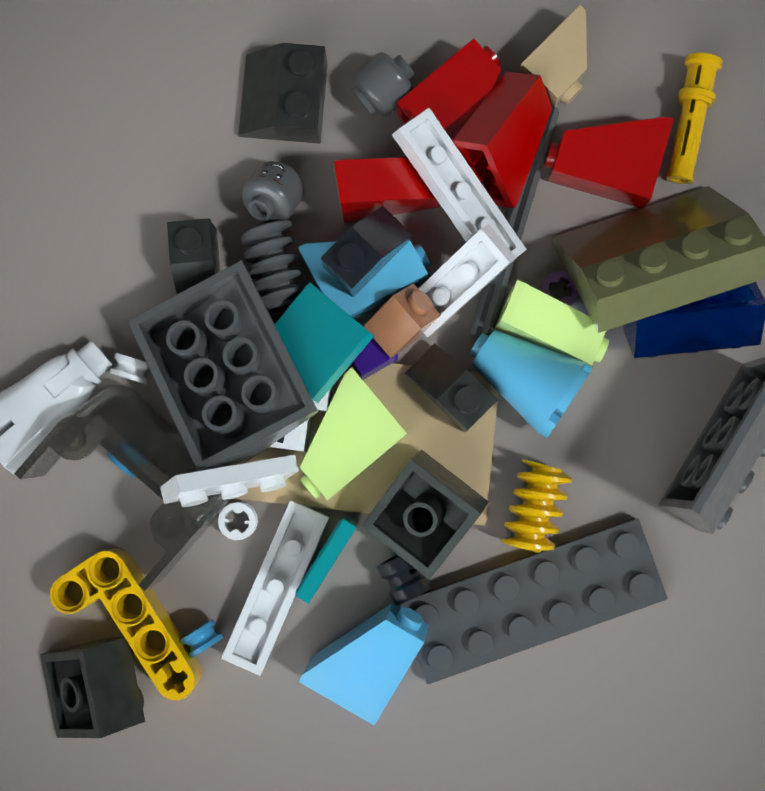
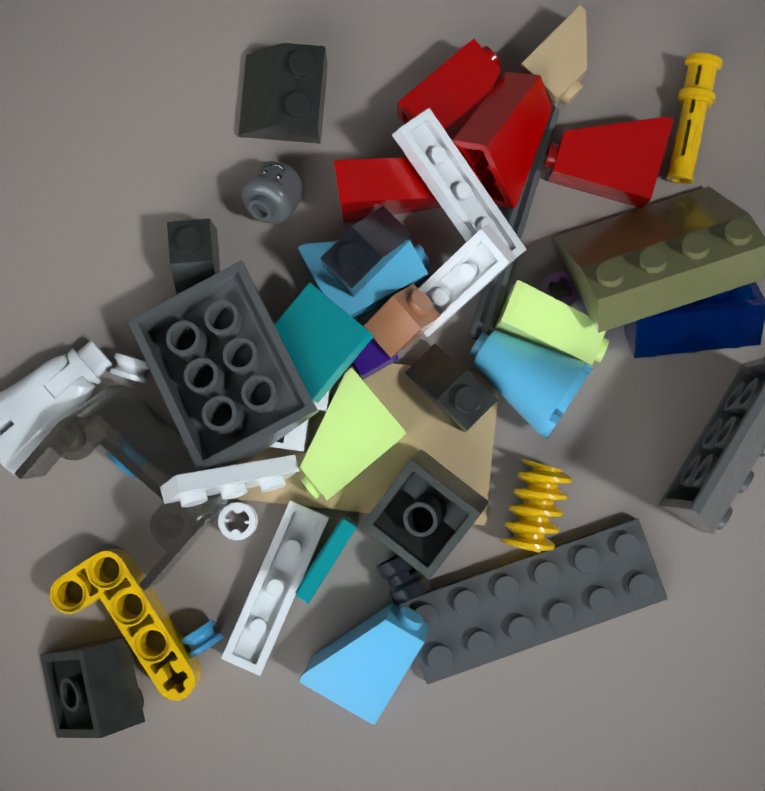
(271, 264): dark grey piece -> none
(382, 83): dark grey head -> none

